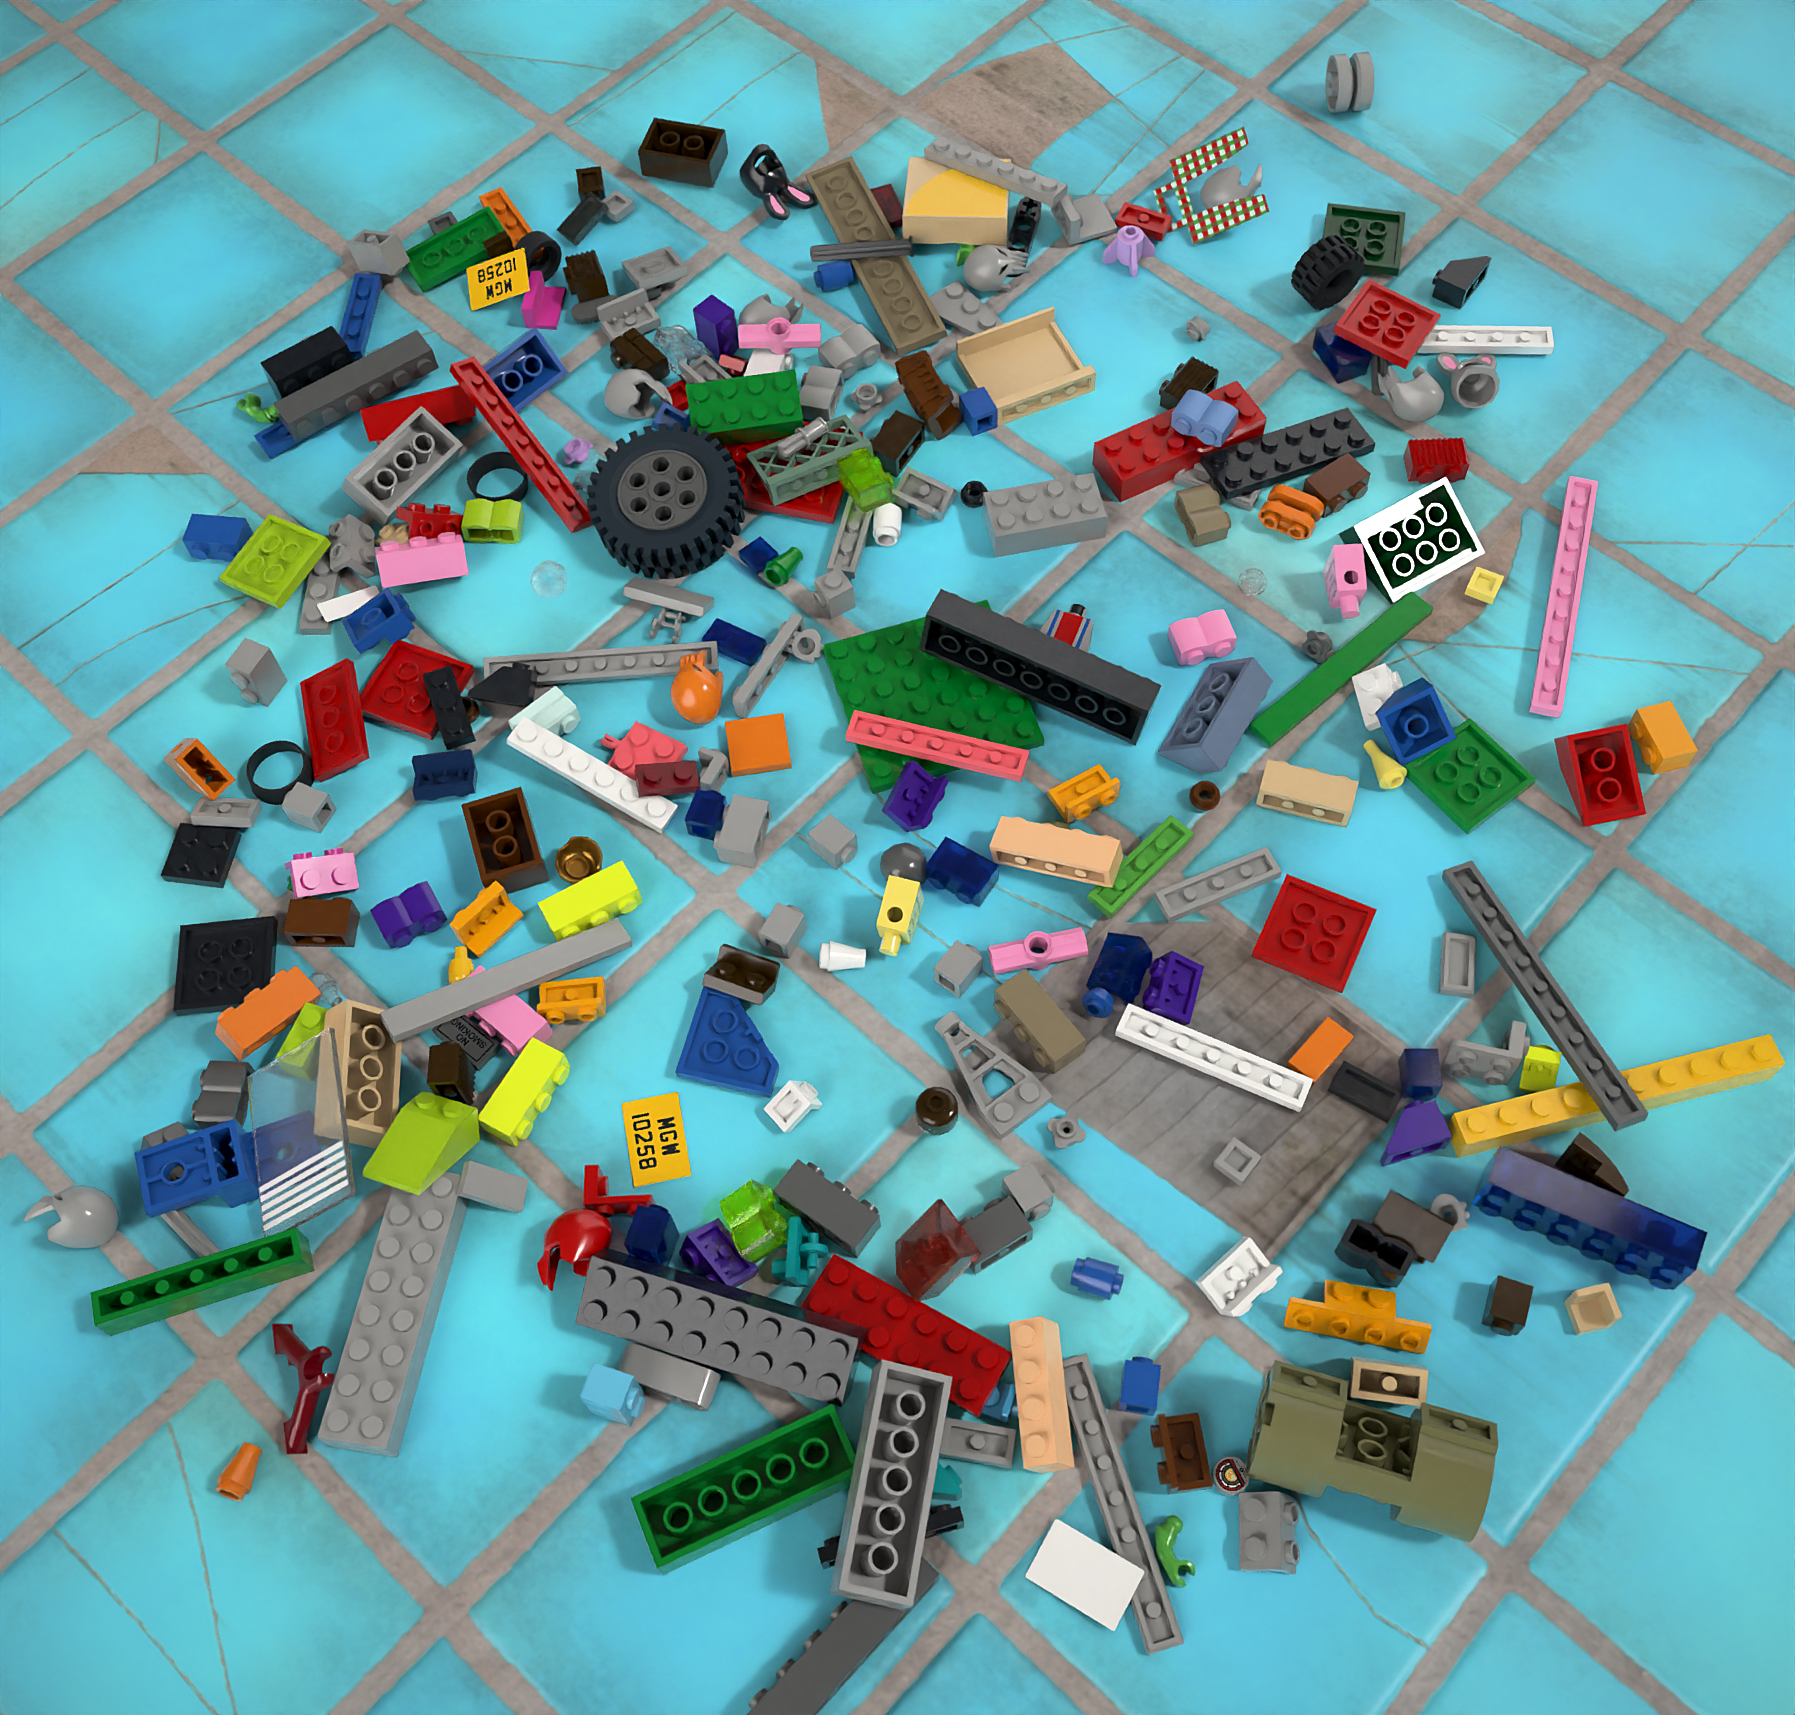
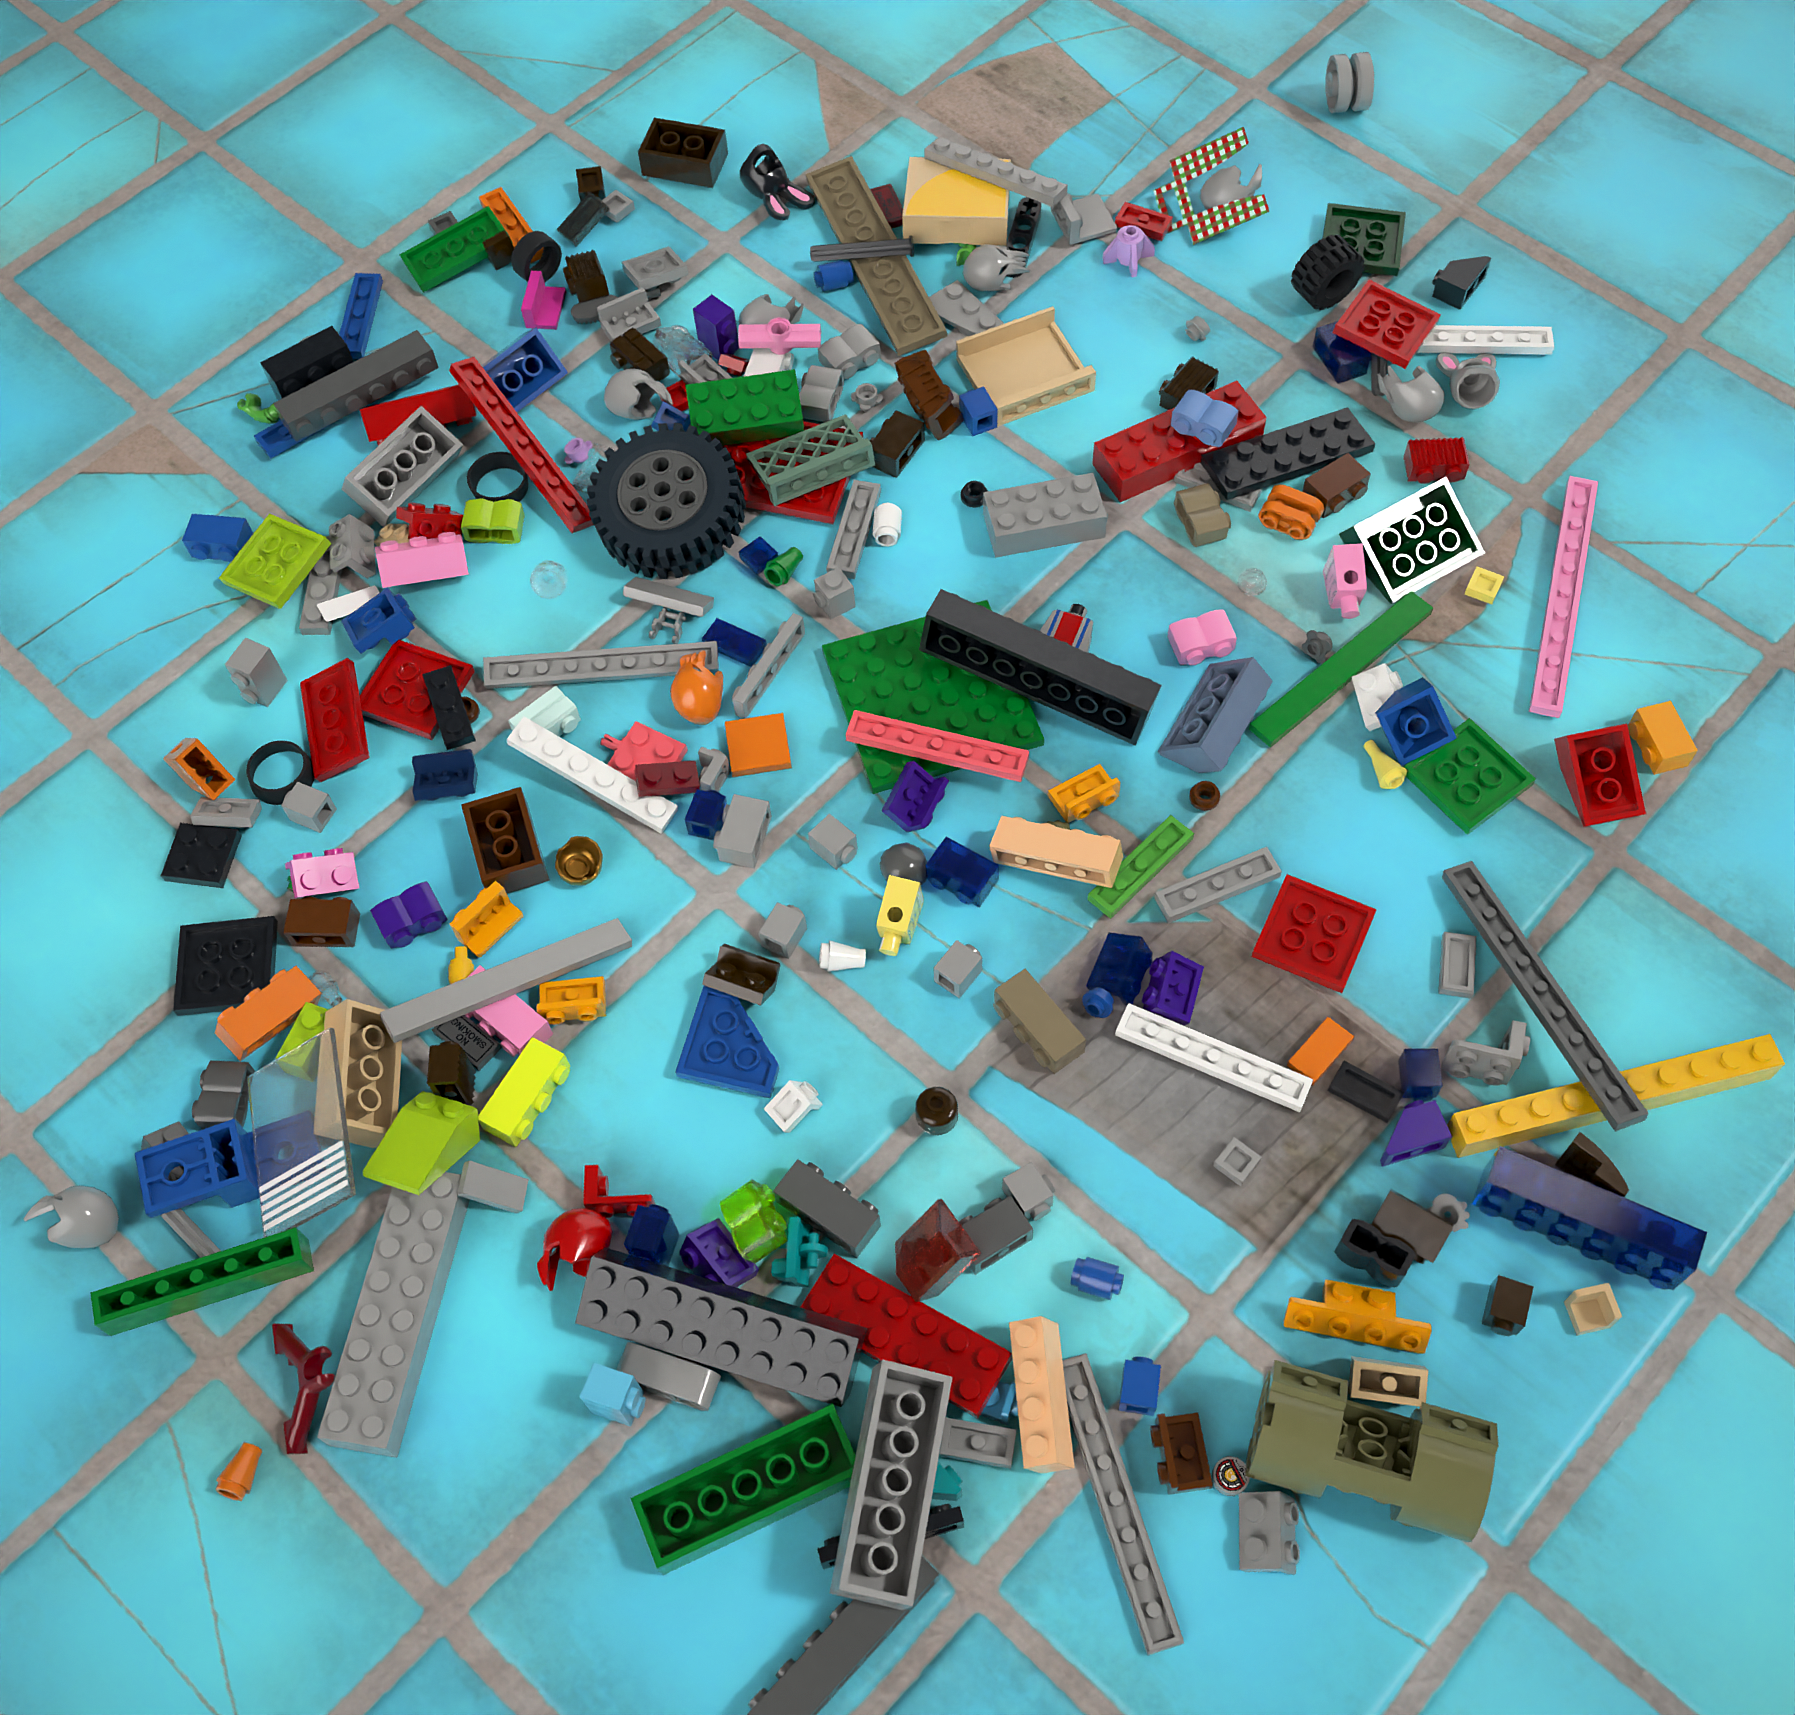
(378, 252): light grey brick -> none
(498, 279): yellow sticker -> none
(507, 686): black slope -> none
(591, 902): neon yellow brick -> none
(656, 1139): yellow sticker -> none
(803, 437): light grey axle -> none
(813, 646): light grey animal -> none
(865, 480): clear neon green brick -> none
(923, 494): light grey bracket -> none
(1015, 1104): light grey plate -> none
(1057, 947): bright pink piece -> none
(1064, 1139): light grey plate -> none
(1085, 1574): white sticker -> none
(1165, 1540): bright green piece -> none
(1238, 1278): white bracket -> none
(1307, 793): tan brick -> none
(1539, 1069): neon yellow bracket -> none

